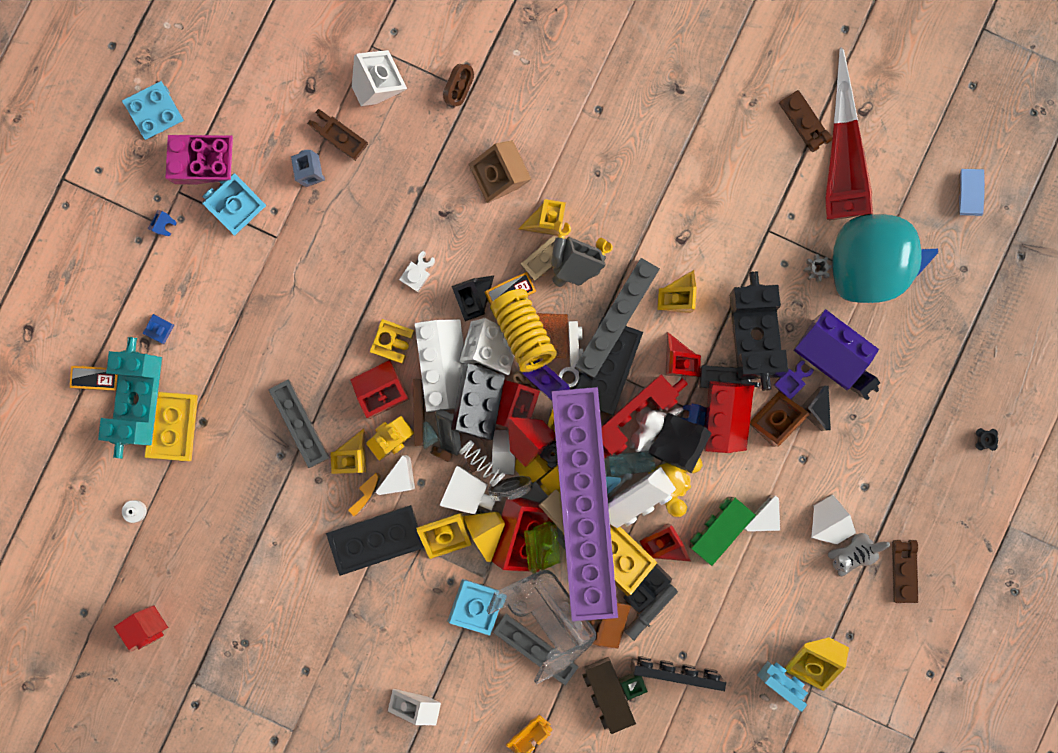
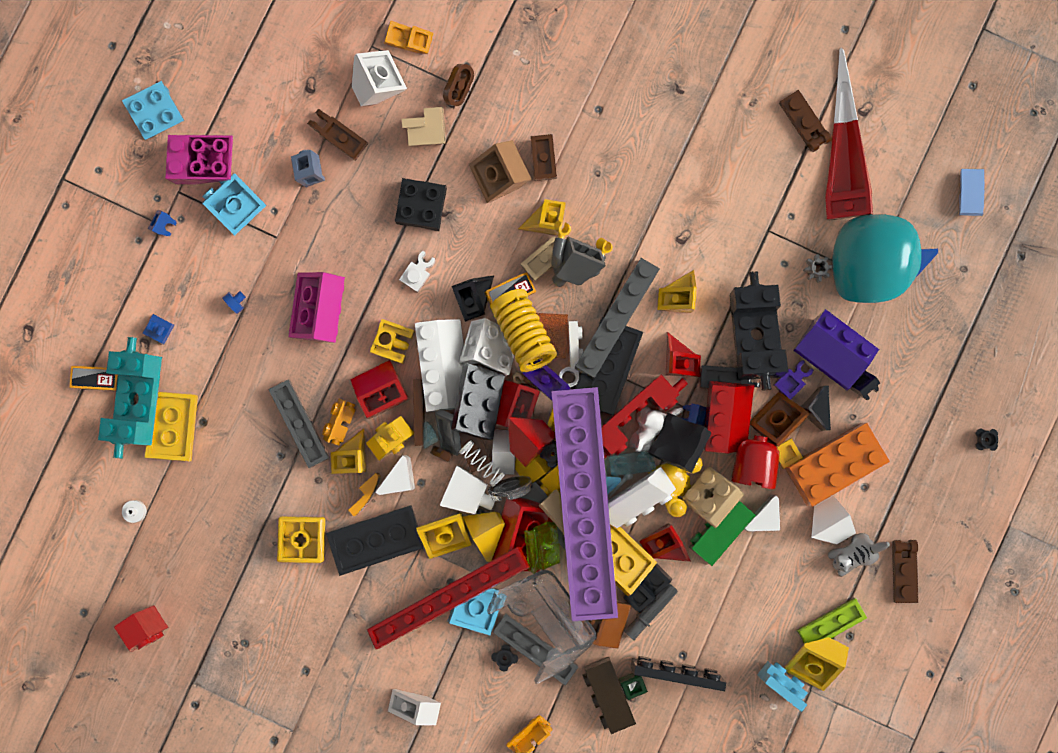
(234, 301): none -> blue tile
(290, 549): none -> yellow brick
(316, 306): none -> dark pink slope
(334, 429): none -> light orange hinge
(408, 38): none -> light orange slope
(420, 204): none -> black brick
(426, 129): none -> tan plate
(448, 598): none -> red tile
(498, 658): none -> black plate
(543, 157): none -> reddish brown plate
(716, 508): none -> tan brick
(756, 462): none -> red cylinder
(788, 453): none -> yellow plate
(833, 622): none -> lime tile
(837, 464): none -> orange brick

